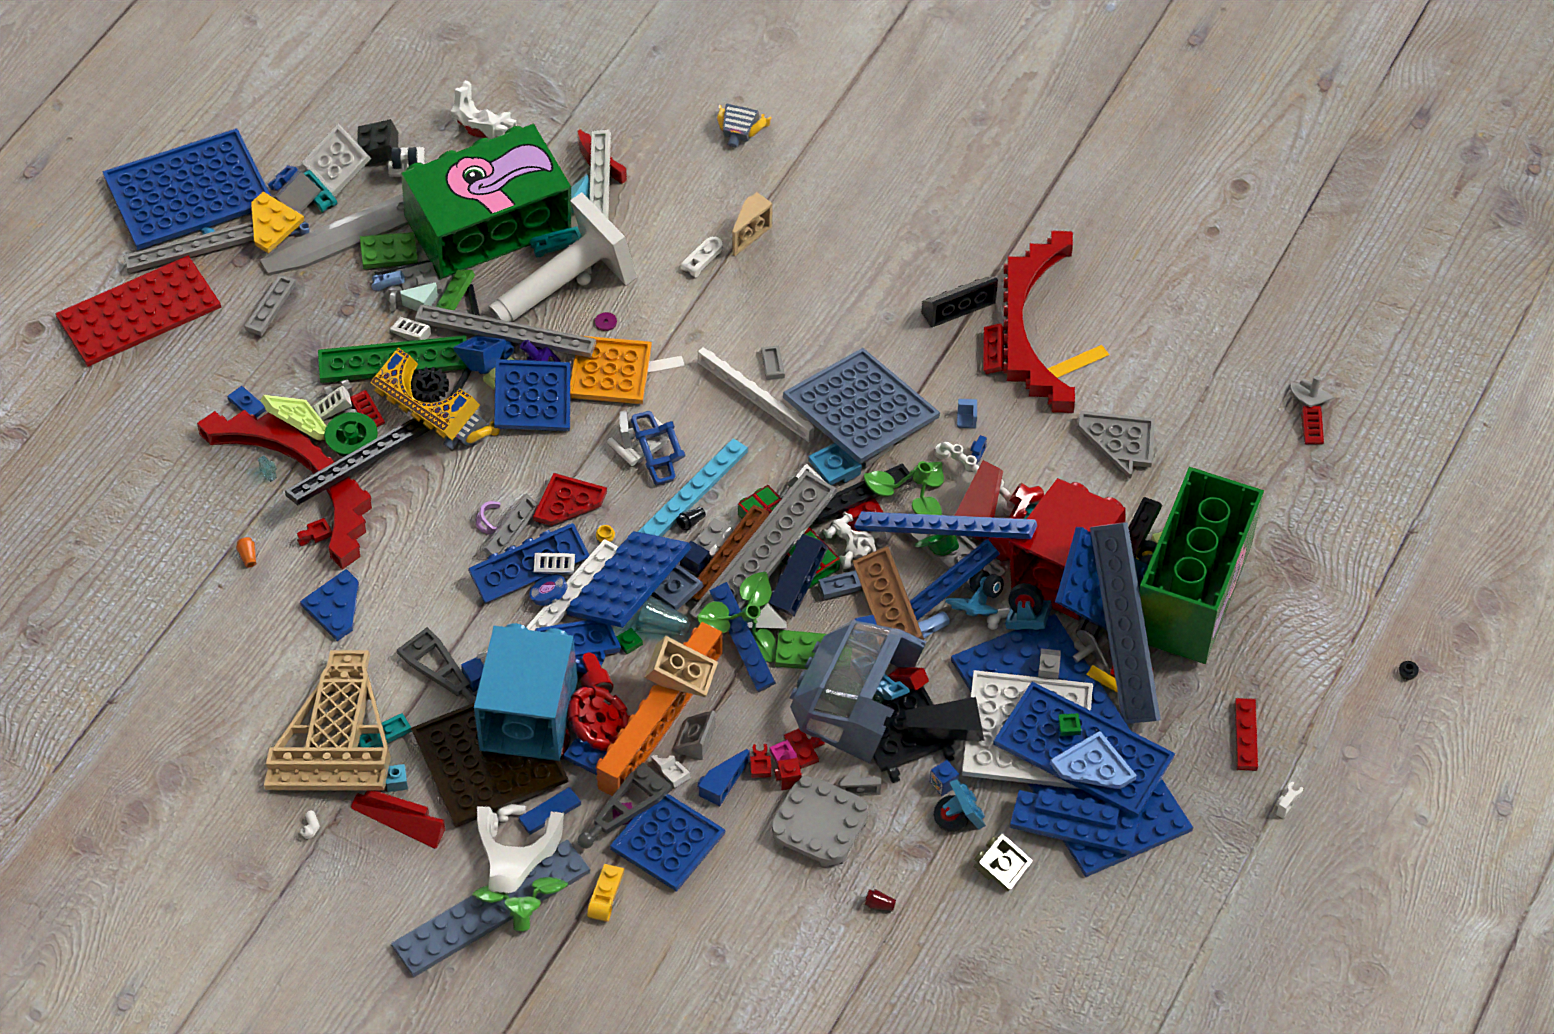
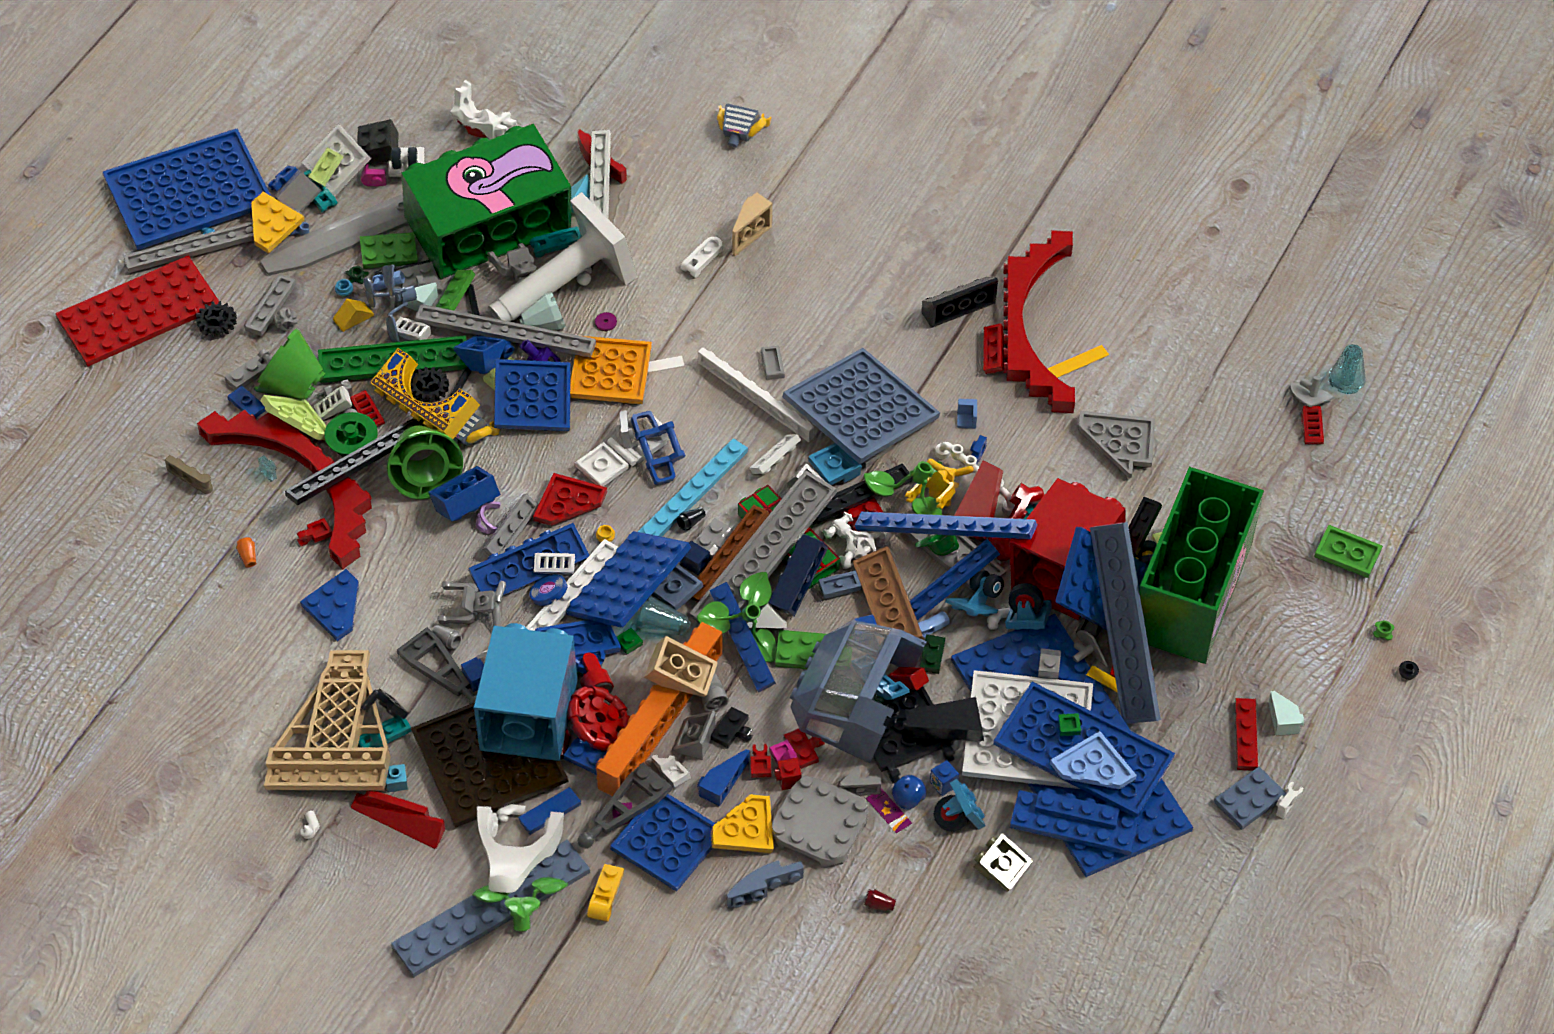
(189, 474): none -> dark tan plate
(216, 319): none -> black gear
(249, 371): none -> light grey plate
(285, 319): none -> light grey gear
(291, 370): none -> bright green cone
(325, 166): none -> yellowish green plate
(343, 287): none -> dark azure plate
(352, 313): none -> yellow slope
(356, 270): none -> dark green plate
(373, 177): none -> dark pink plate
(387, 701): none -> black plate
(402, 295): none -> sand blue plant
(419, 477): none -> bright green cone
(449, 637): none -> light grey cone
(464, 493): none -> blue brick
(475, 602): none -> light grey piece
(519, 264): none -> light grey piece
(544, 314): none -> light aqua cone
(602, 465): none -> white plate
(716, 696): none -> light grey wheel
(731, 727): none -> black plate
(746, 827): none -> yellow plate
(755, 884): none -> sand blue slope
(775, 454): none -> white plate
(889, 811): none -> magenta sticker
(908, 797): none -> blue helmet
(933, 653): none -> dark green plate
(941, 484): none -> yellow piece
(1250, 798): none -> sand blue plate
(1284, 715): none -> light aqua slope
(1348, 551): none -> bright green plate
(1349, 370): none -> clear light blue cone
(1387, 627): none -> bright green plate

